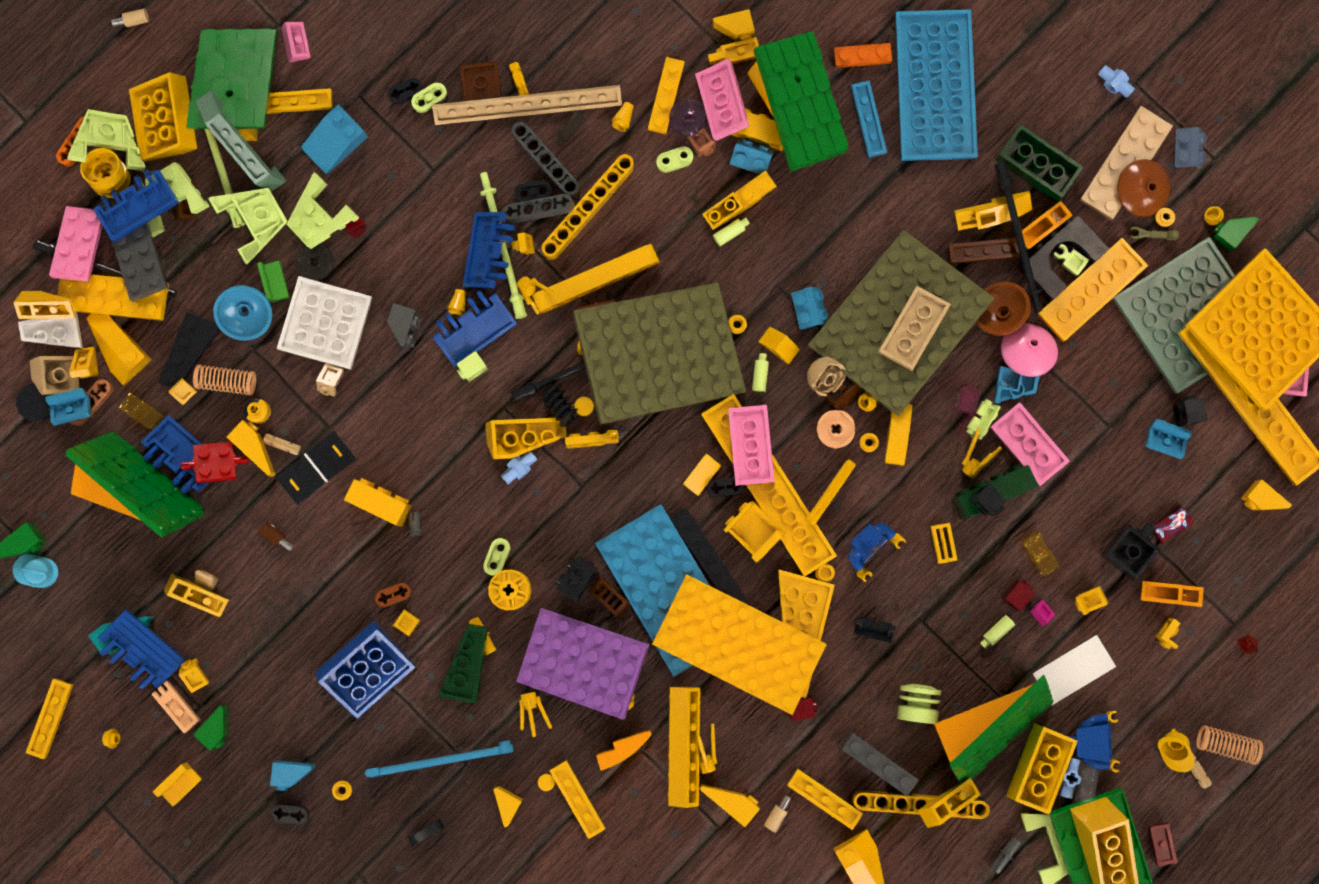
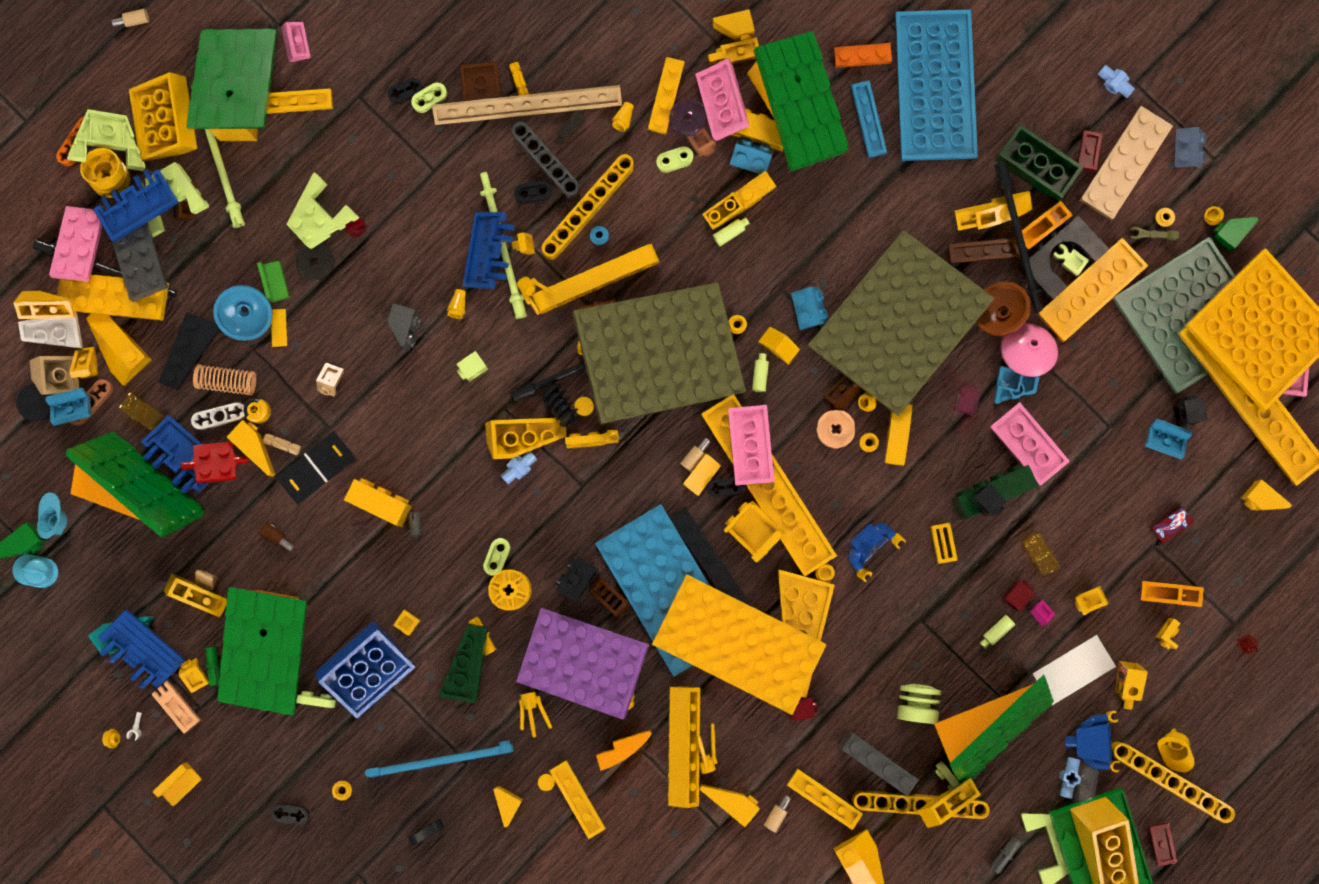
(49, 718): yellow plate -> none
(50, 516): none -> medium azure piece
(136, 730): none -> white hand
(182, 391): yellow tile -> none
(207, 424): none -> white beam
(210, 109): sand green slope -> none
(212, 666): none -> green axle
(215, 729): green slope -> none
(260, 214): yellowish green wing -> none
(262, 650): none -> green piece
(278, 328): none -> yellow sticker
(287, 774): dark azure slope -> none
(324, 323): white plate -> none
(324, 700): none -> yellowish green plate
(333, 139): dark azure slope -> none
(392, 590): dark orange beam -> none
(475, 330): blue hinge -> none
(538, 211): dark grey beam -> none
(599, 241): none -> dark azure plate
(694, 456): none -> tan piece
(825, 377): tan cylinder -> none
(830, 492): yellow axle -> none
(881, 631): black hinge -> none
(914, 328): tan plate -> none
(944, 773): none -> yellowish green plate
(973, 466): yellow plant -> none
(988, 413): yellowish green hinge -> none
(1041, 768): yellow slope -> none
(1089, 150): none -> dark red plate
(1130, 683): none -> yellow torso
(1131, 550): black hinge -> none
(1134, 188): dark orange dish -> none
(1180, 786): none -> yellow beam
(1200, 774): tan axle -> none
(1251, 757): light nougat piece -> none

